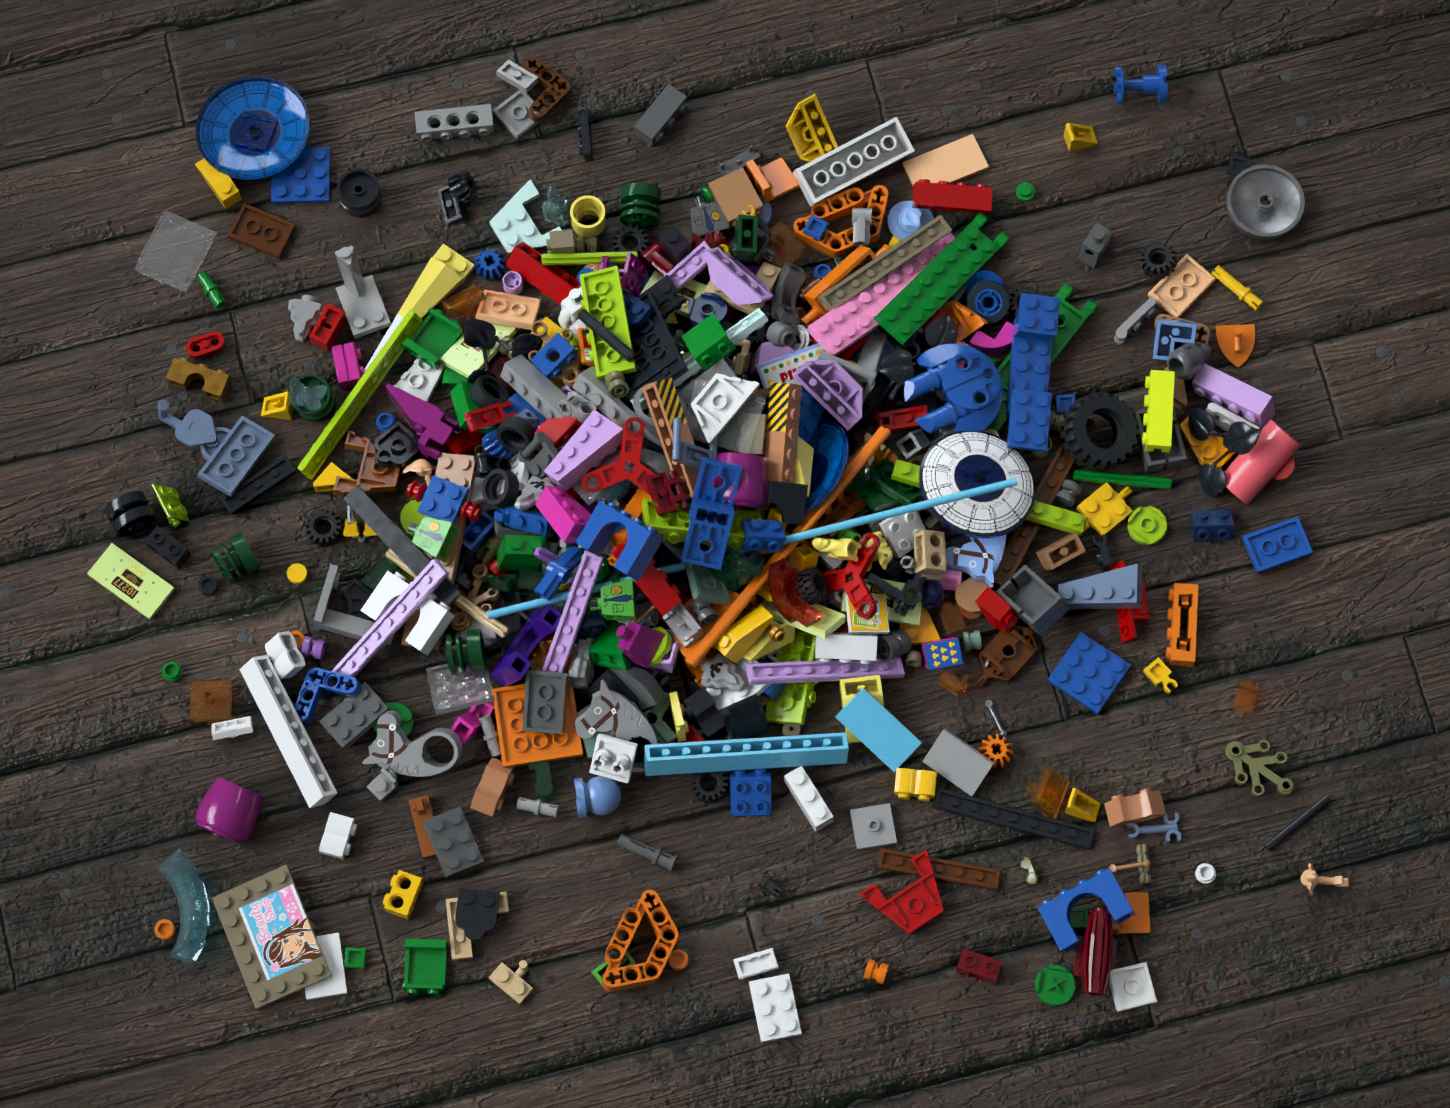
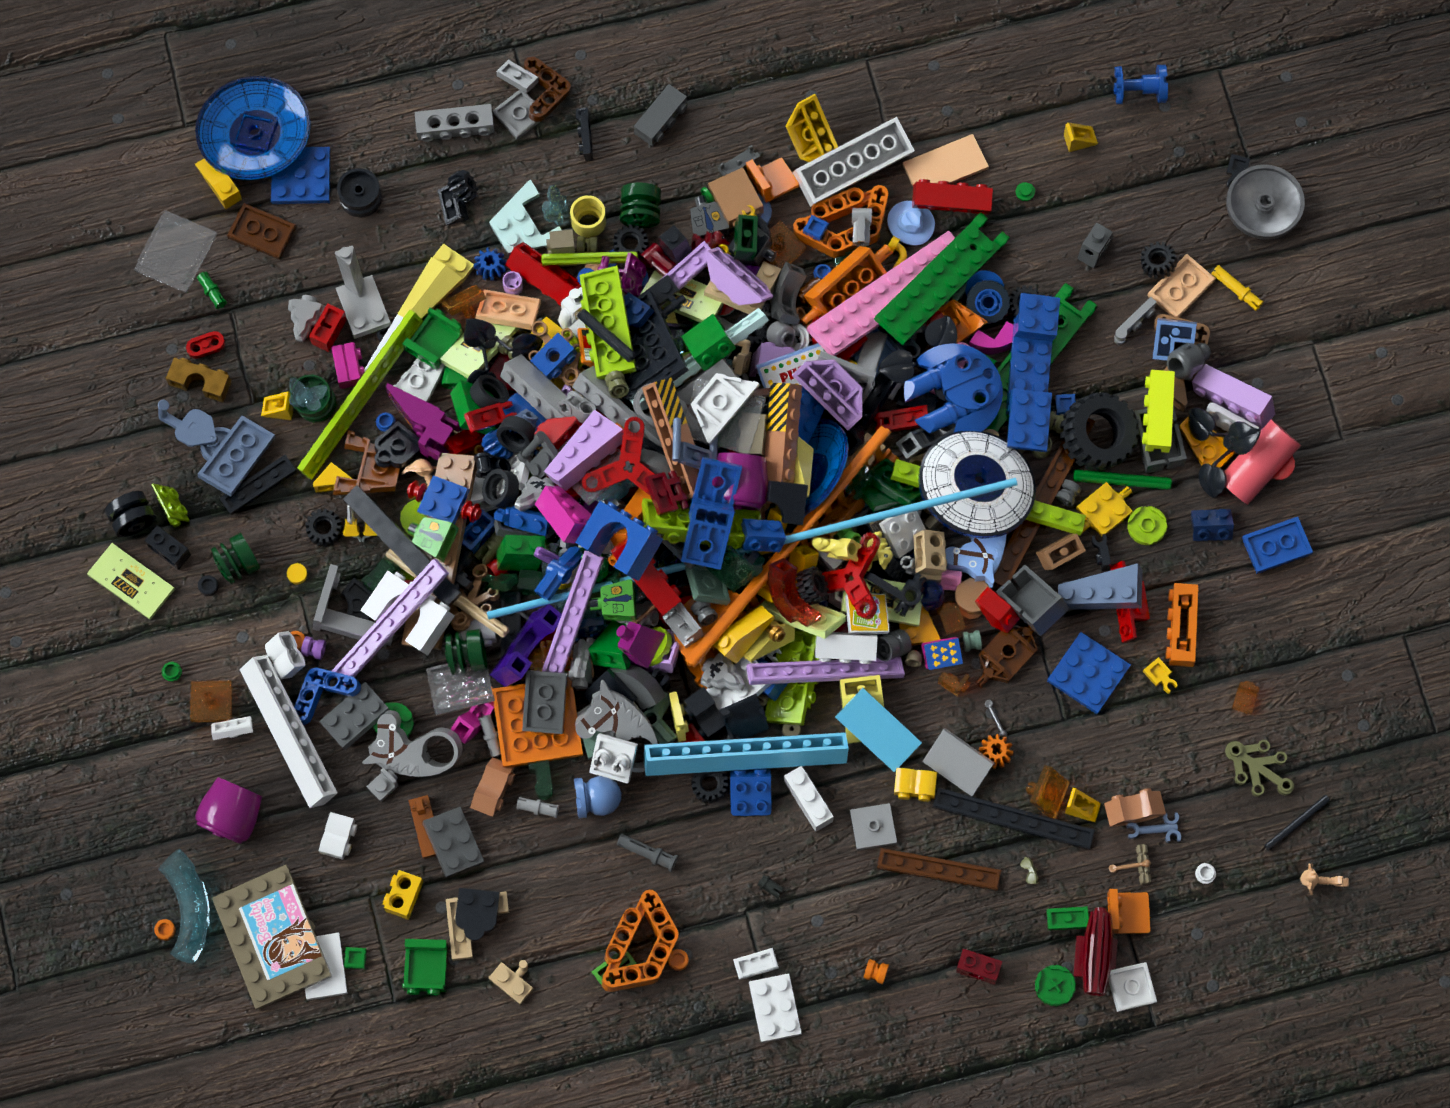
(705, 301): dark blue plate -> none
(885, 263): dark tan plate -> none
(914, 904): red wing -> none
(1057, 911): blue arch -> none
(1236, 342): orange shield -> none

